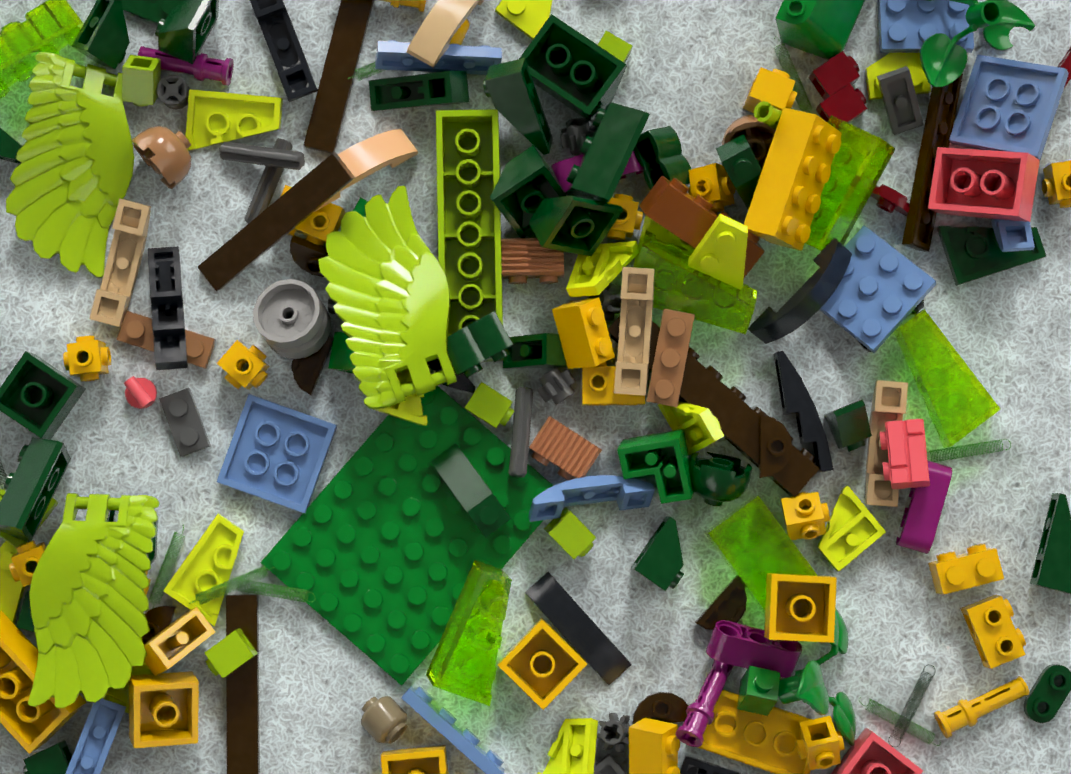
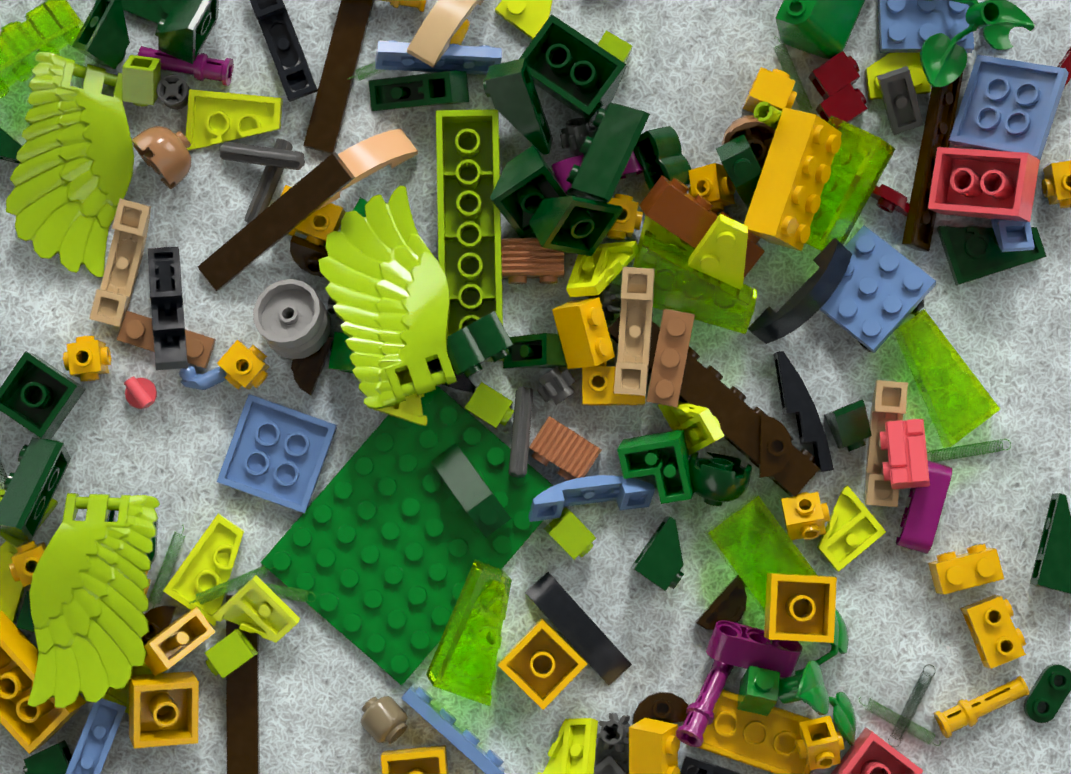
(185, 422): dark grey plate -> none
(201, 381): none -> medium blue arm
(258, 611): none -> neon yellow wing

